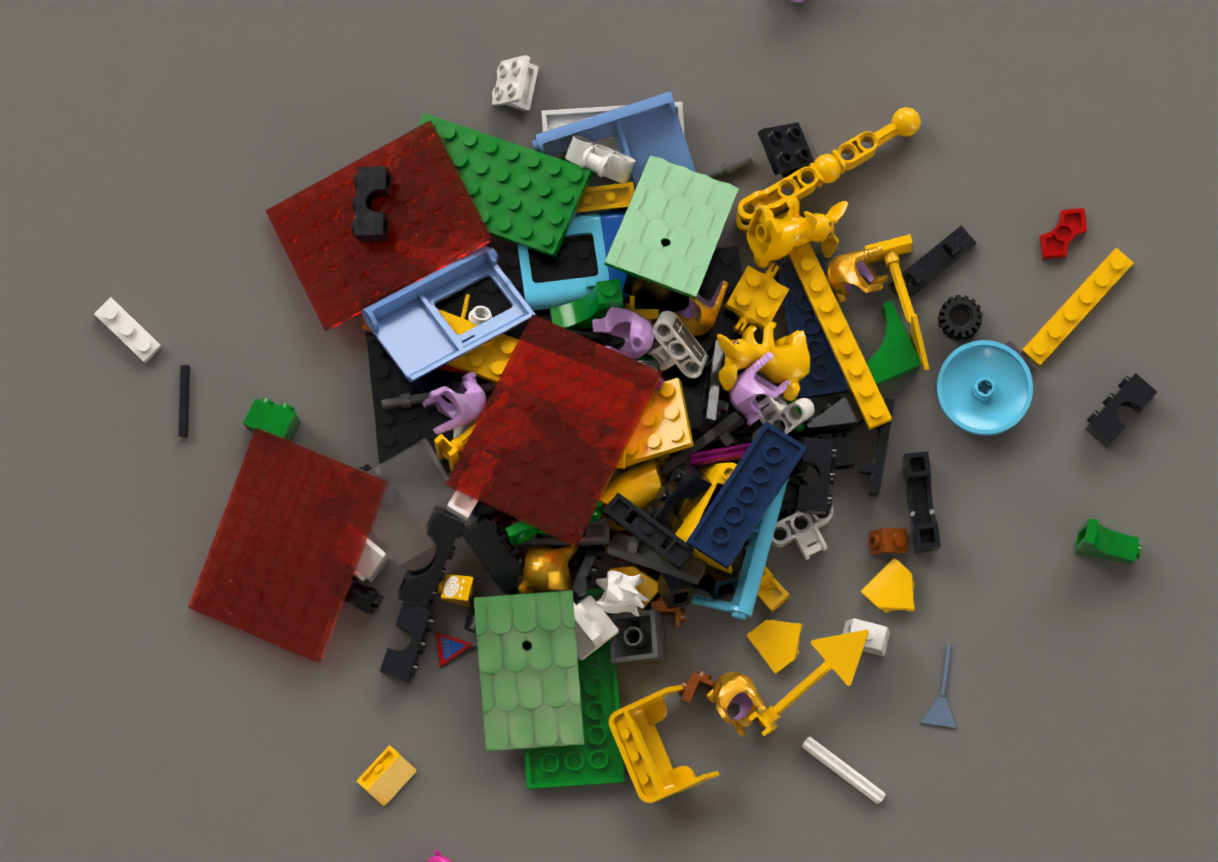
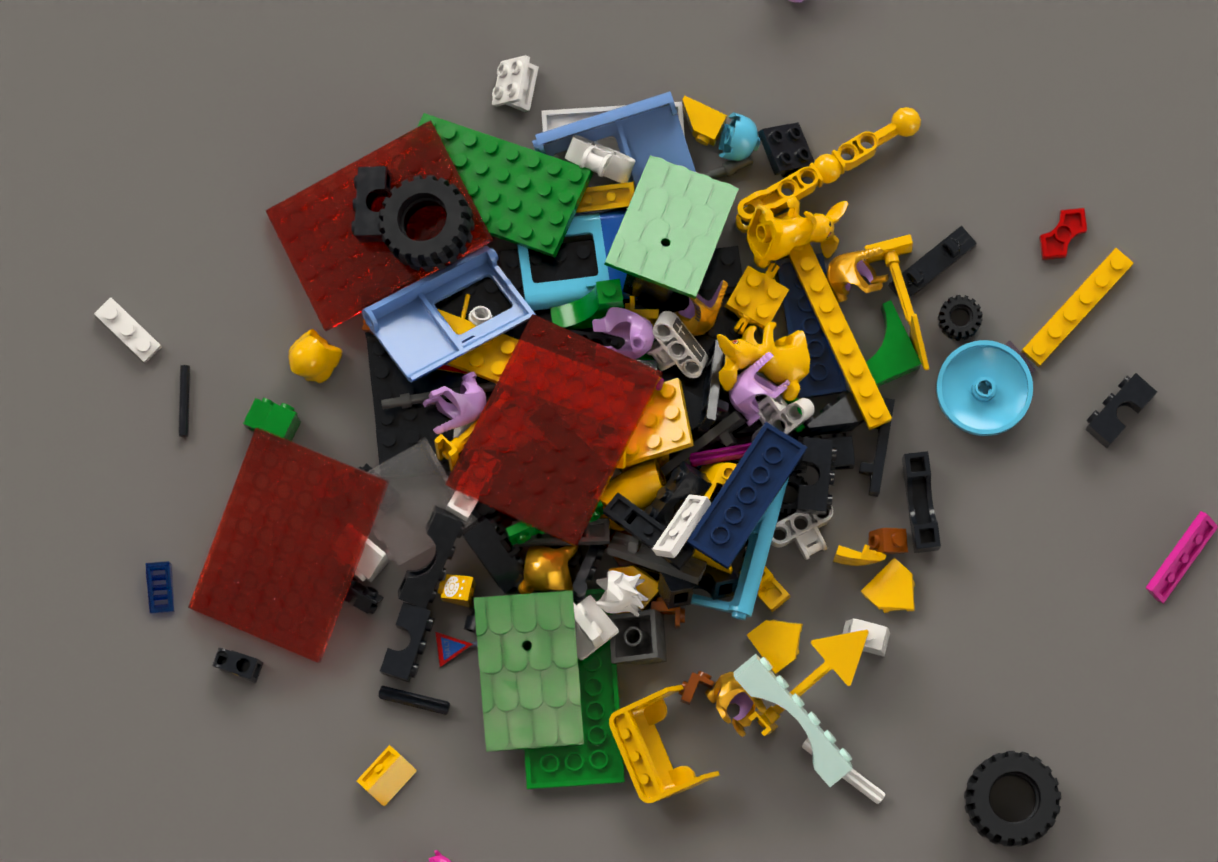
(157, 566): none -> clear blue slope
(238, 664): none -> black leg
(313, 357): none -> yellow piece
(406, 202): none -> black tyre
(414, 700): none -> black axle
(681, 526): none -> white plate
(703, 121): none -> yellow slope
(738, 138): none -> medium azure cylinder
(761, 682): none -> light aqua arch
(854, 558): none -> yellow slope
(940, 713): sand blue piece -> none
(1044, 788): none -> black tyre
(1106, 544): green arch -> none
(1181, 557): none -> dark pink plate

